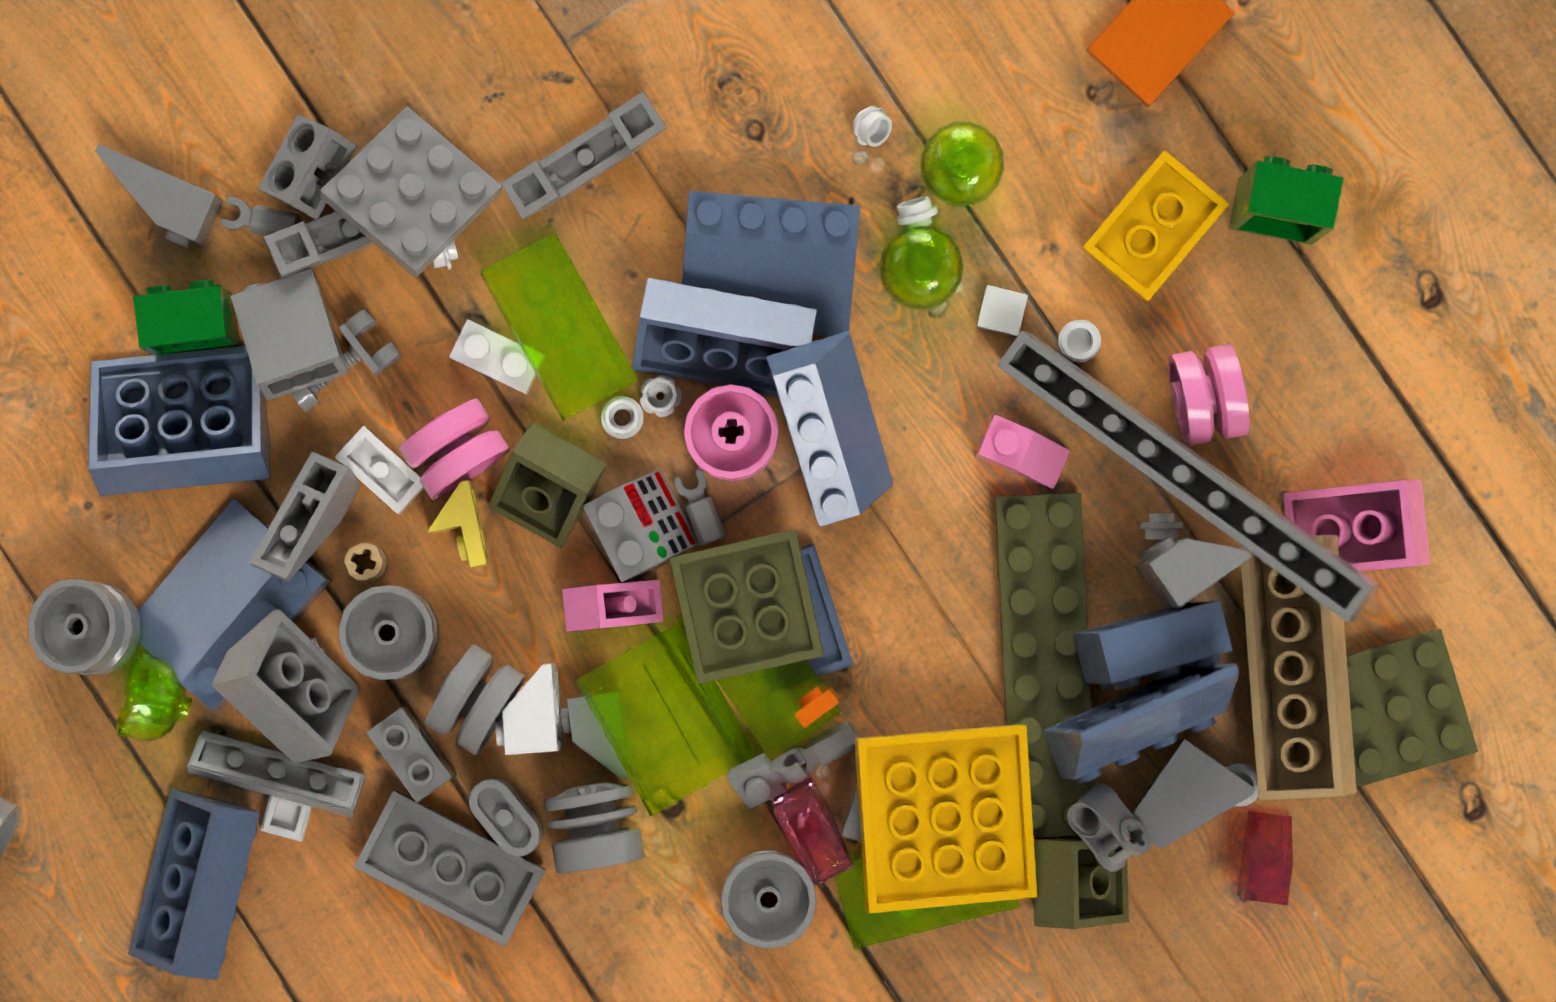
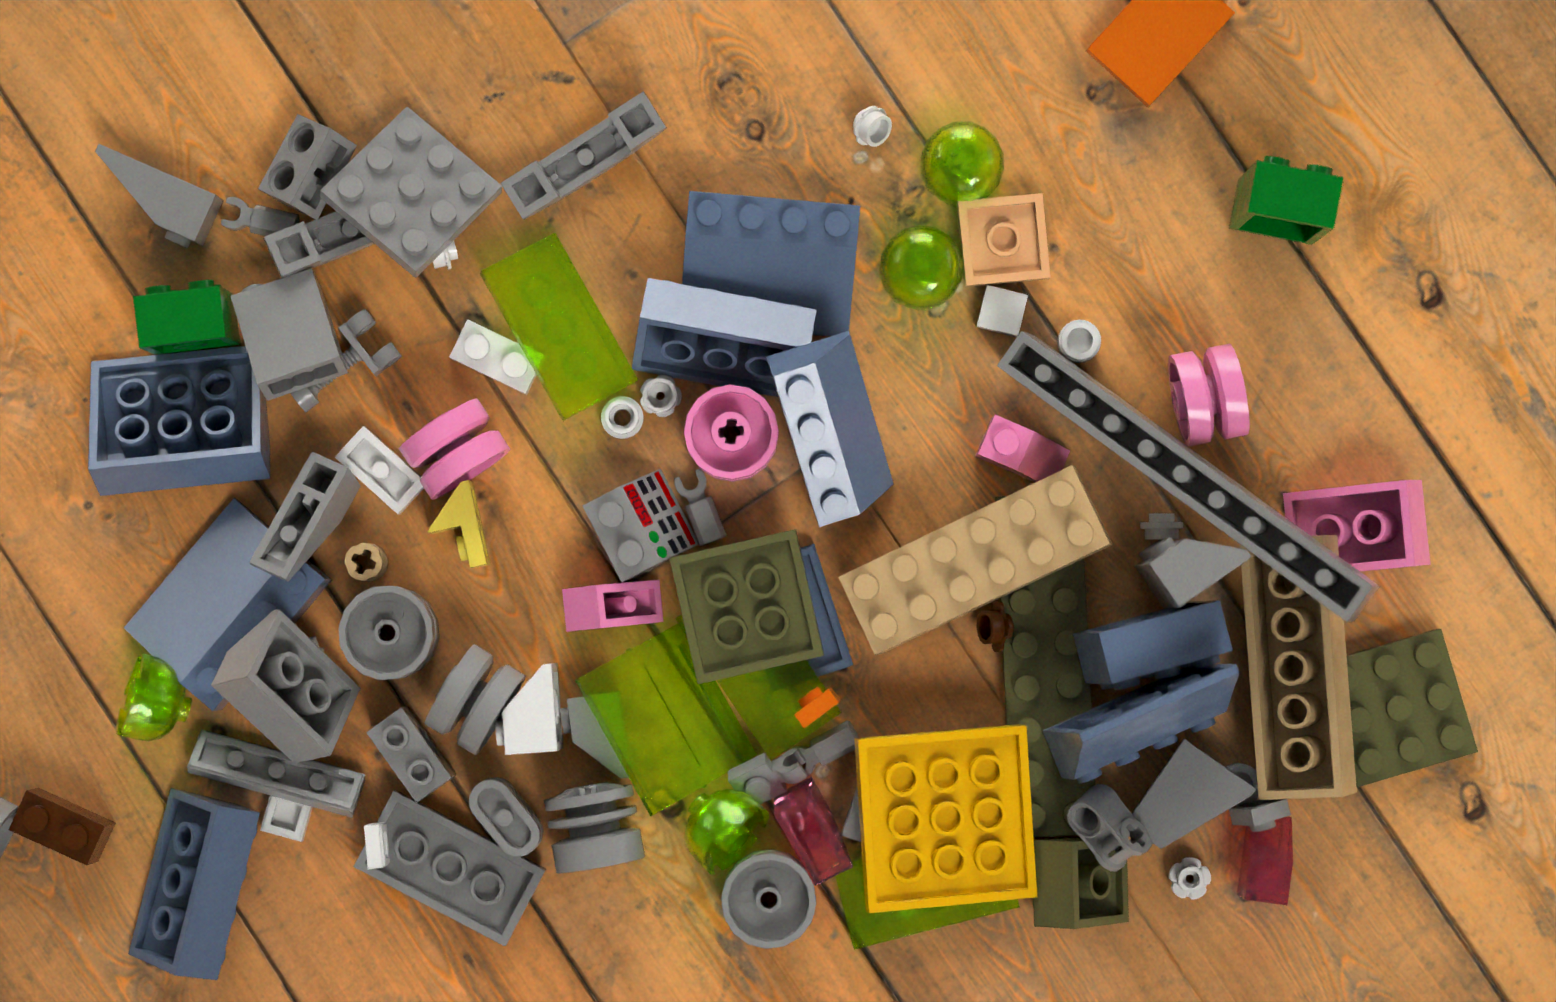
(62, 826): none -> reddish brown brick
(84, 627): light grey wheel -> none
(376, 845): none -> white tile
(546, 484): olive slope -> none
(722, 827): none -> clear neon green cylinder
(916, 212): white plate -> none
(975, 560): none -> tan brick
(995, 626): none -> reddish brown plate
(1003, 240): none -> light nougat plate
(1155, 226): yellow plate -> none
(1178, 875): none -> white plate
(1259, 813): none -> light grey plate

